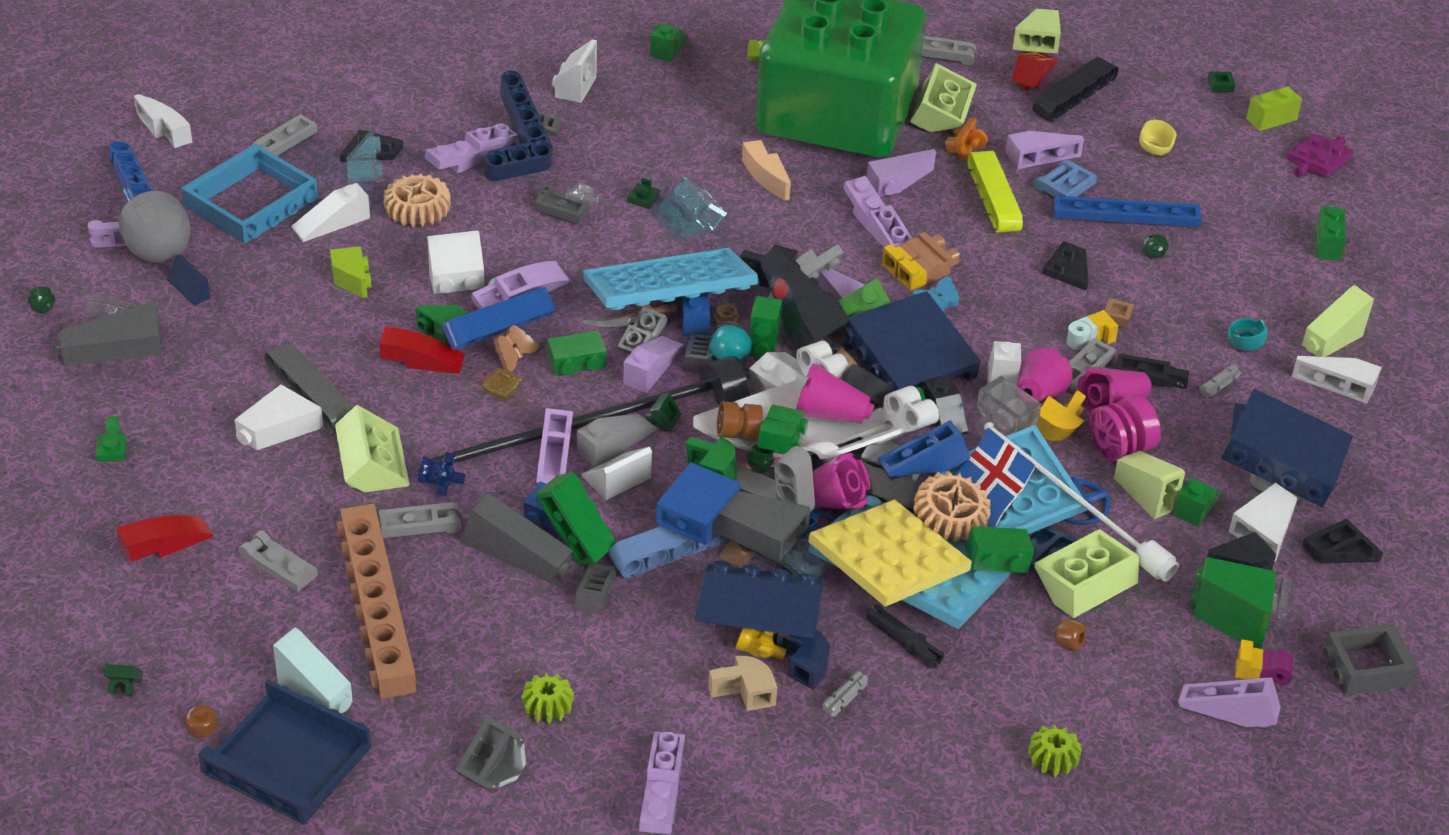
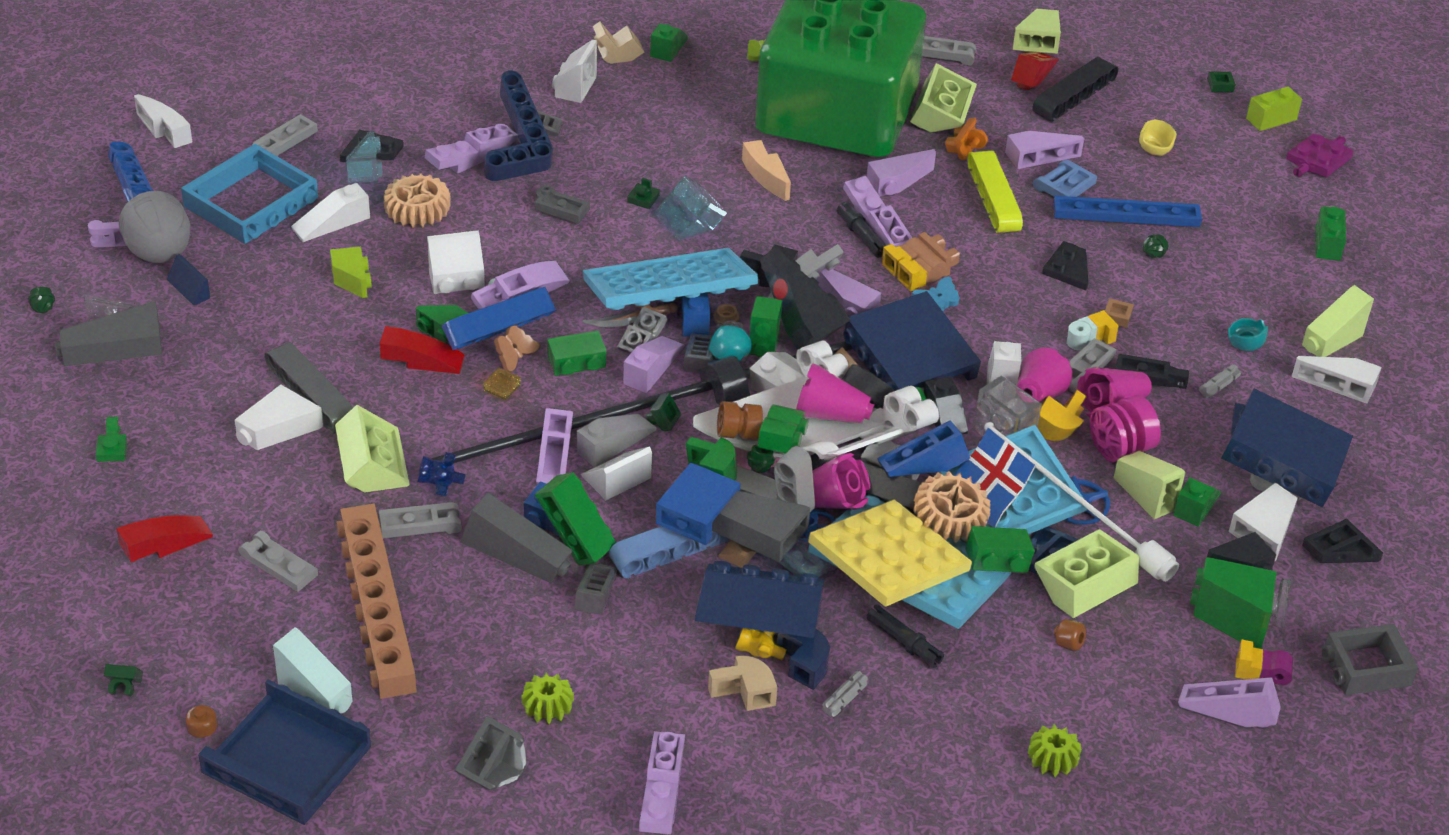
(581, 192): clear animal -> none
(619, 47): none -> tan brick
(856, 223): none -> black pin
(864, 299): bright green hinge -> none

